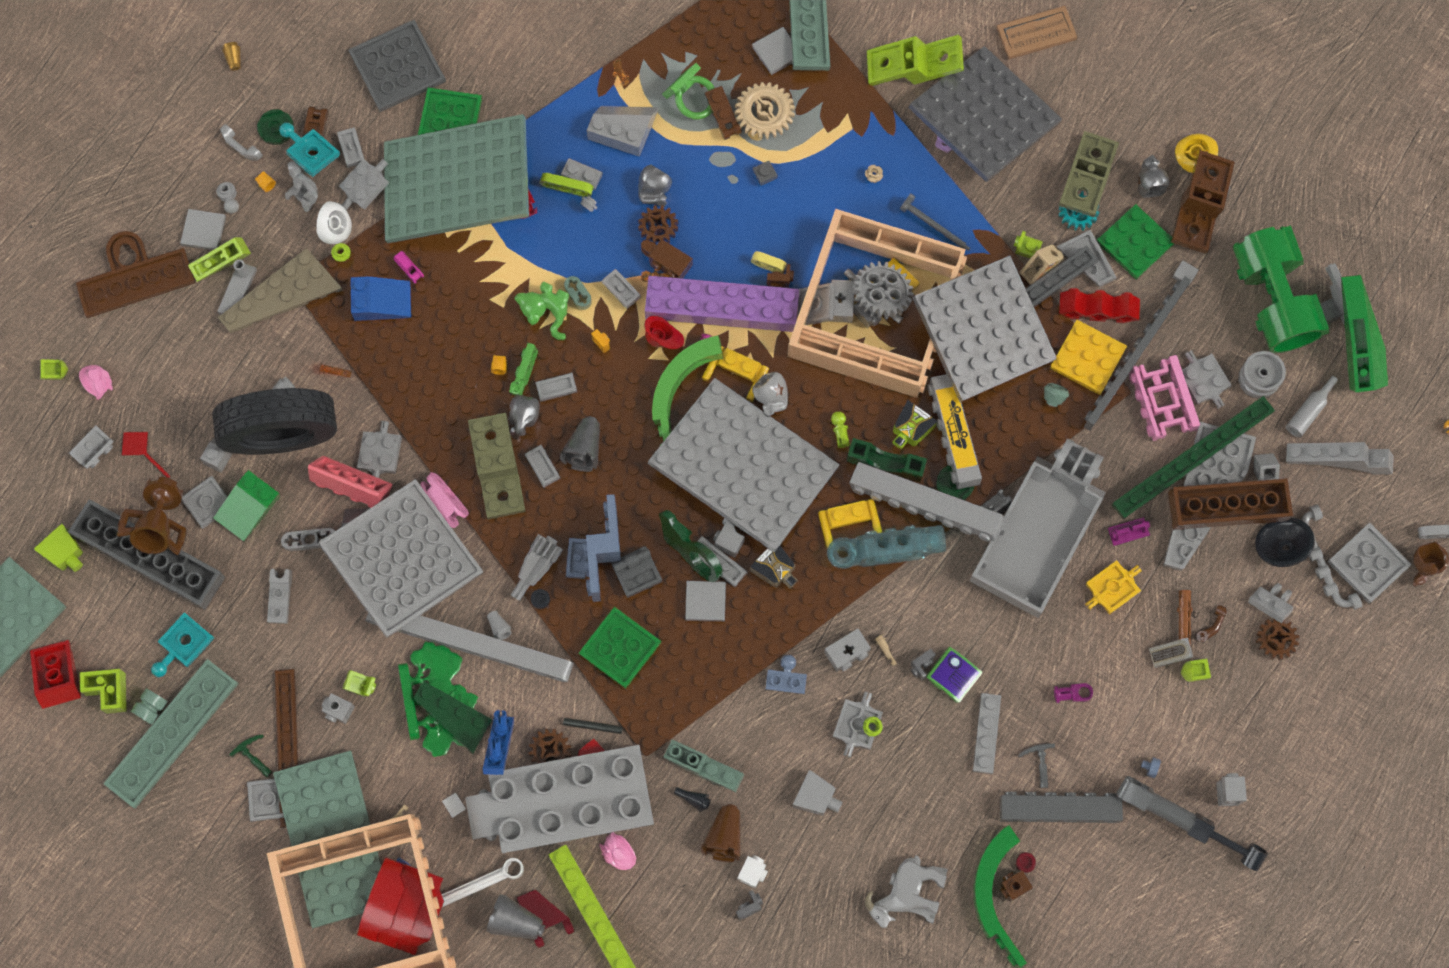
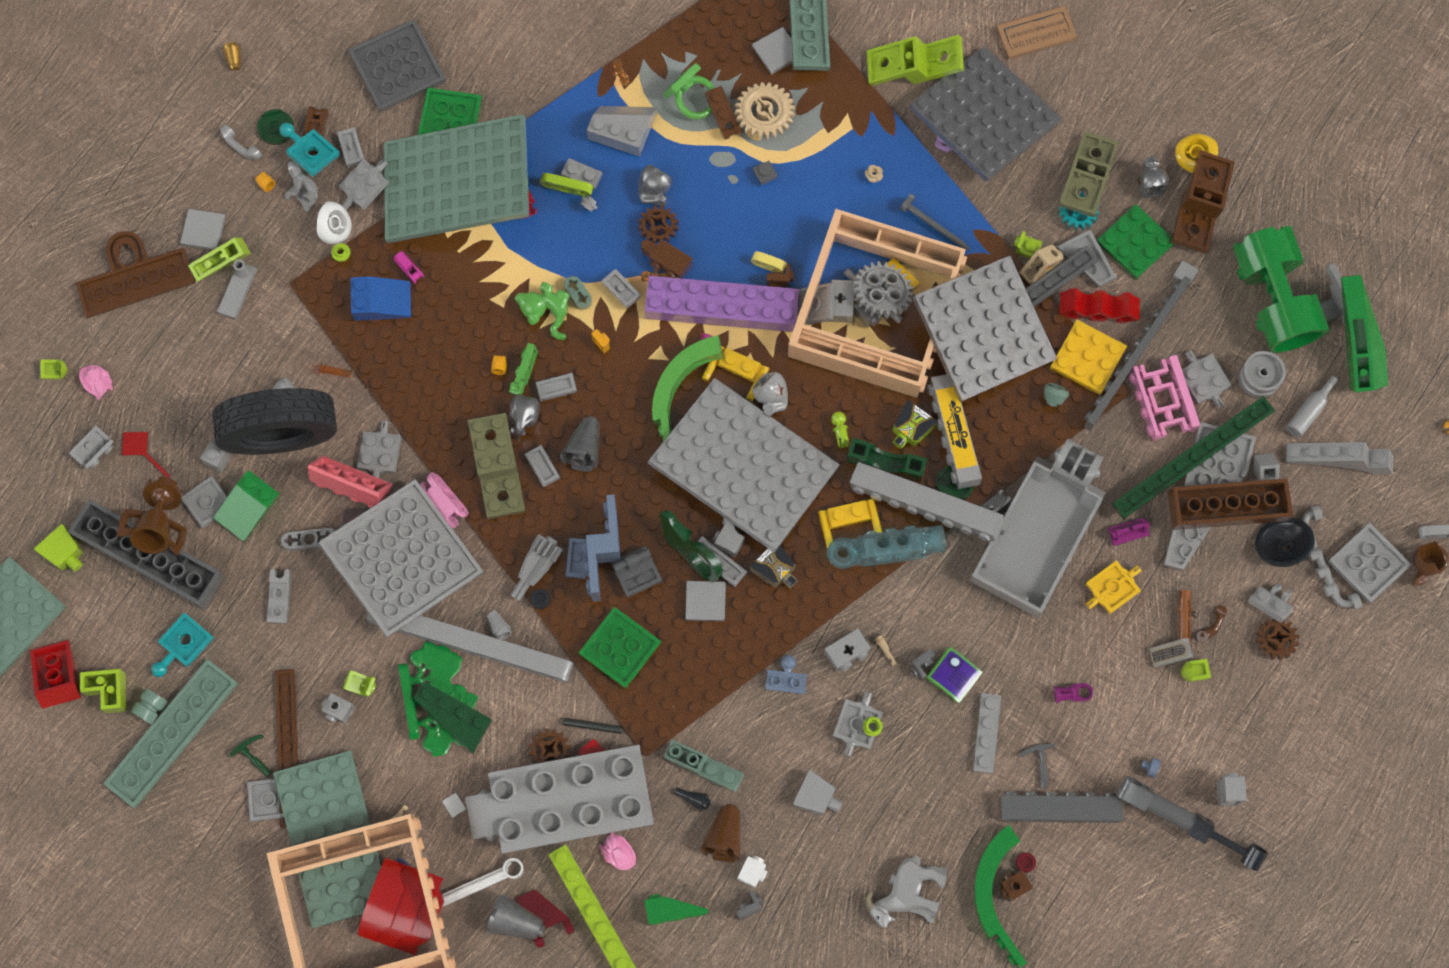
(230, 205): light grey plate -> none
(287, 289): dark tan wing -> none
(498, 744): blue plate -> none
(662, 334): red piece -> none
(667, 910): none -> green slope

